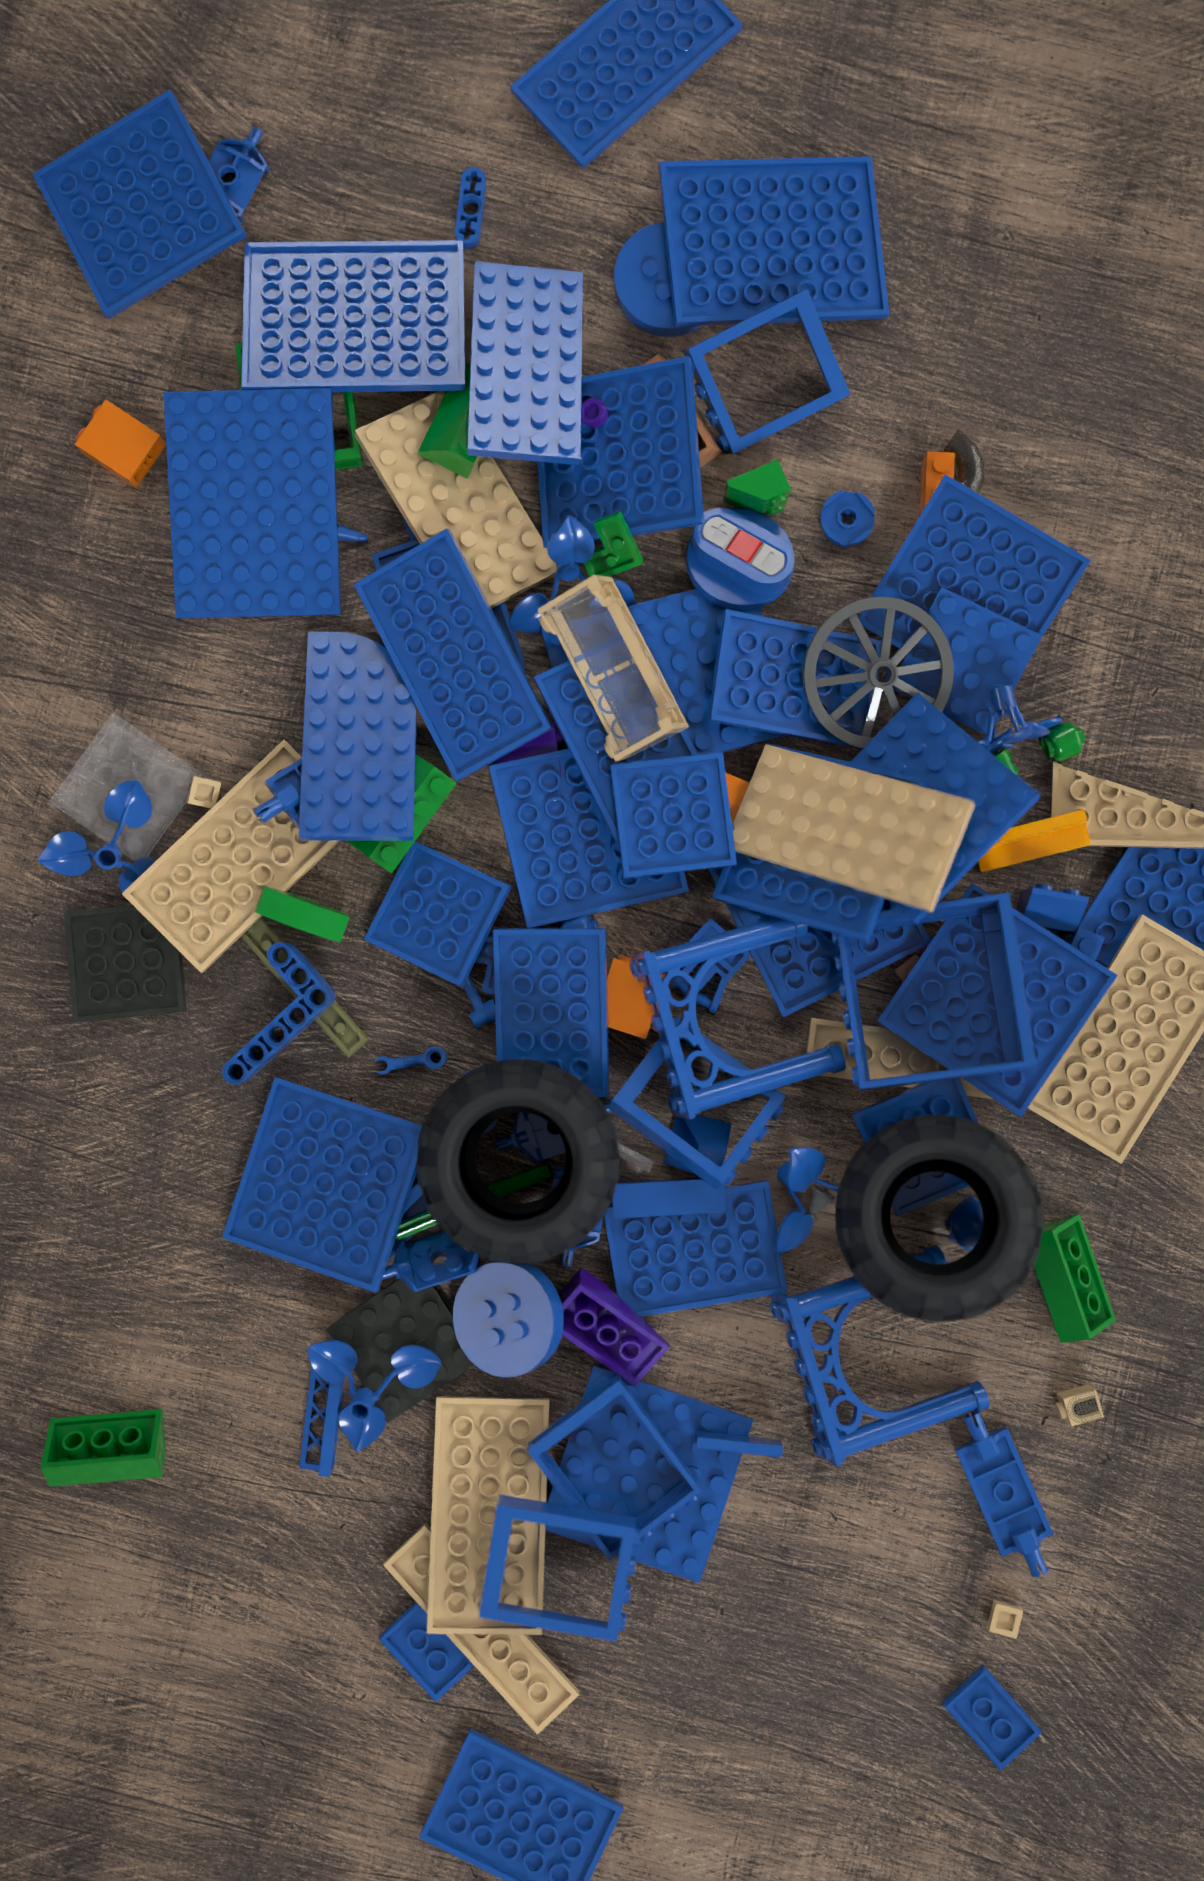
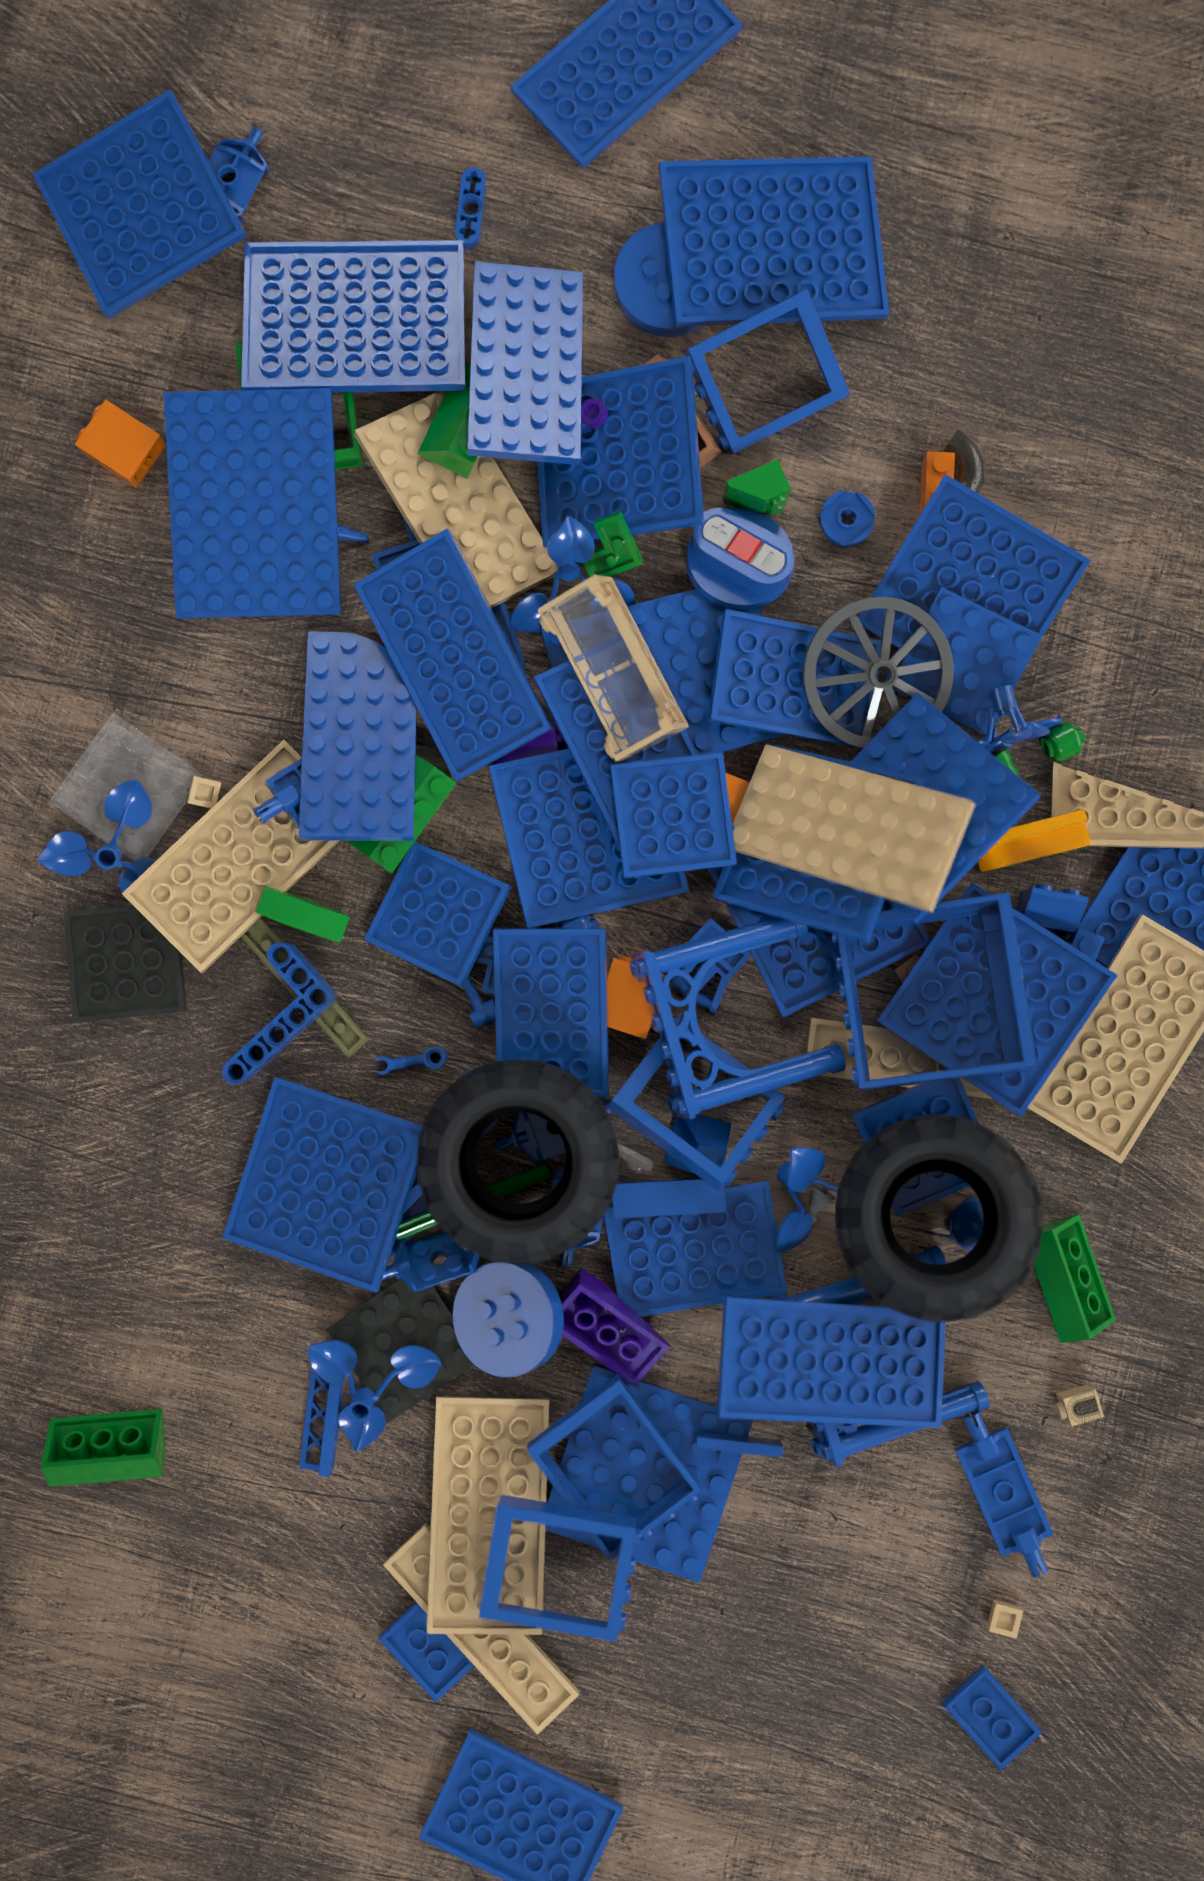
(829, 1364): none -> blue plate

